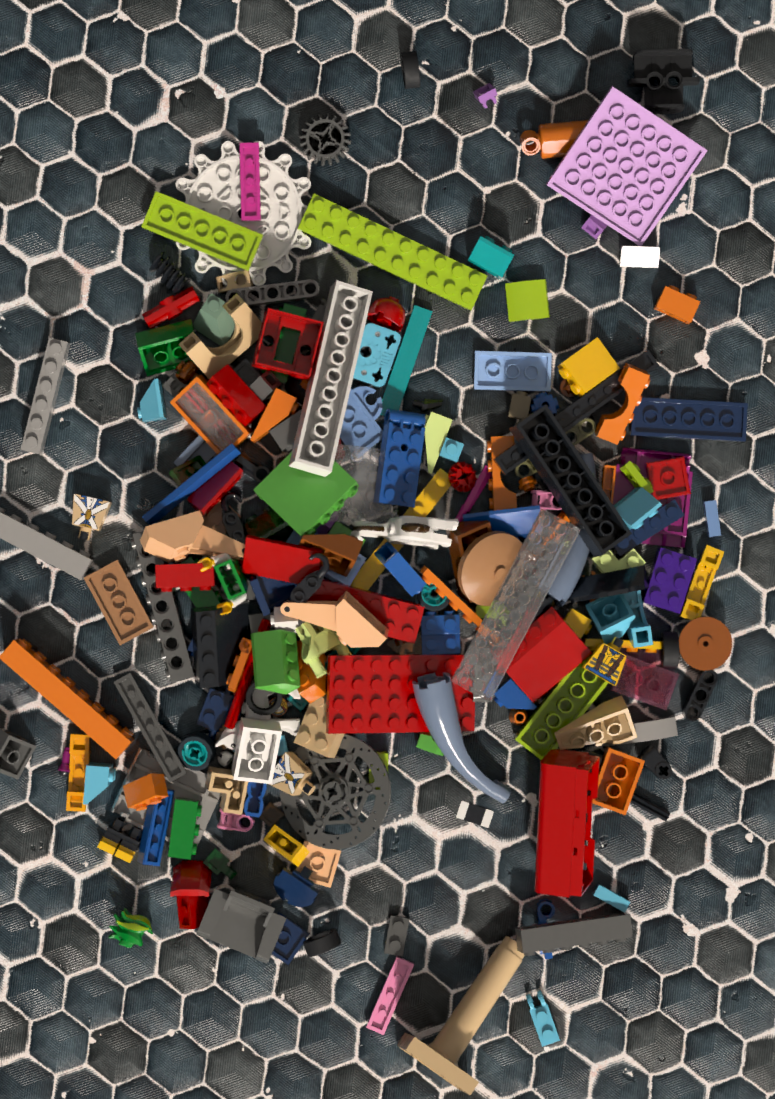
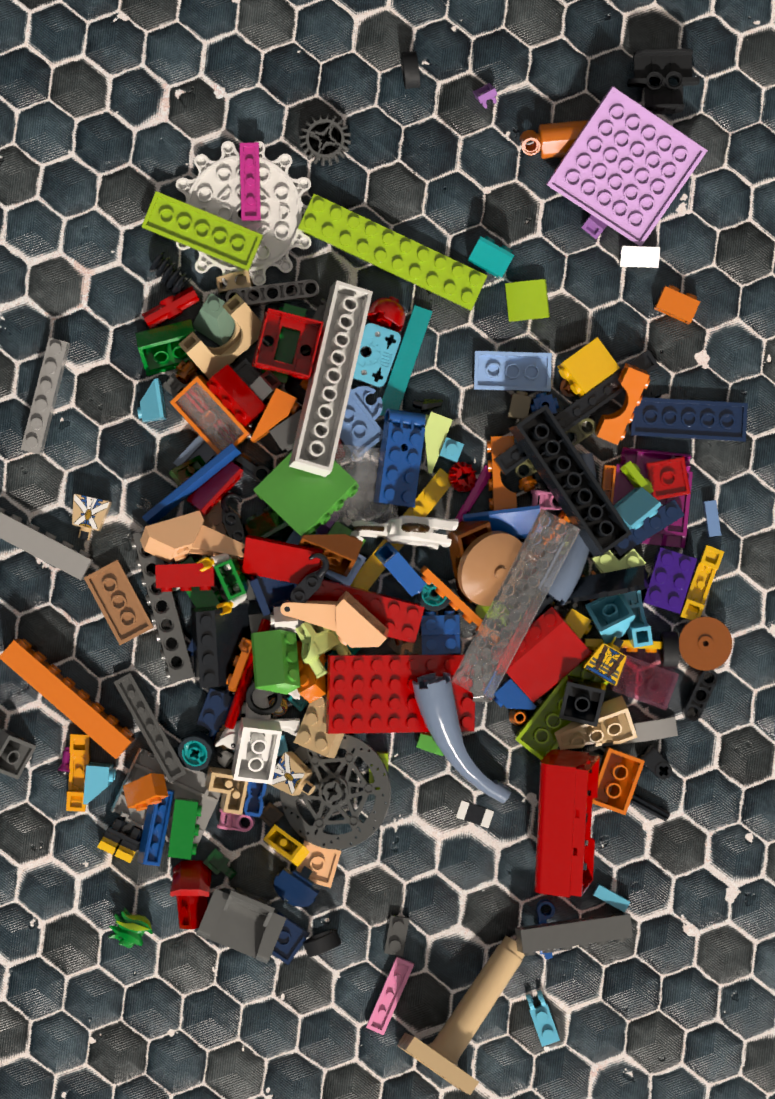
(582, 701): none -> black slope

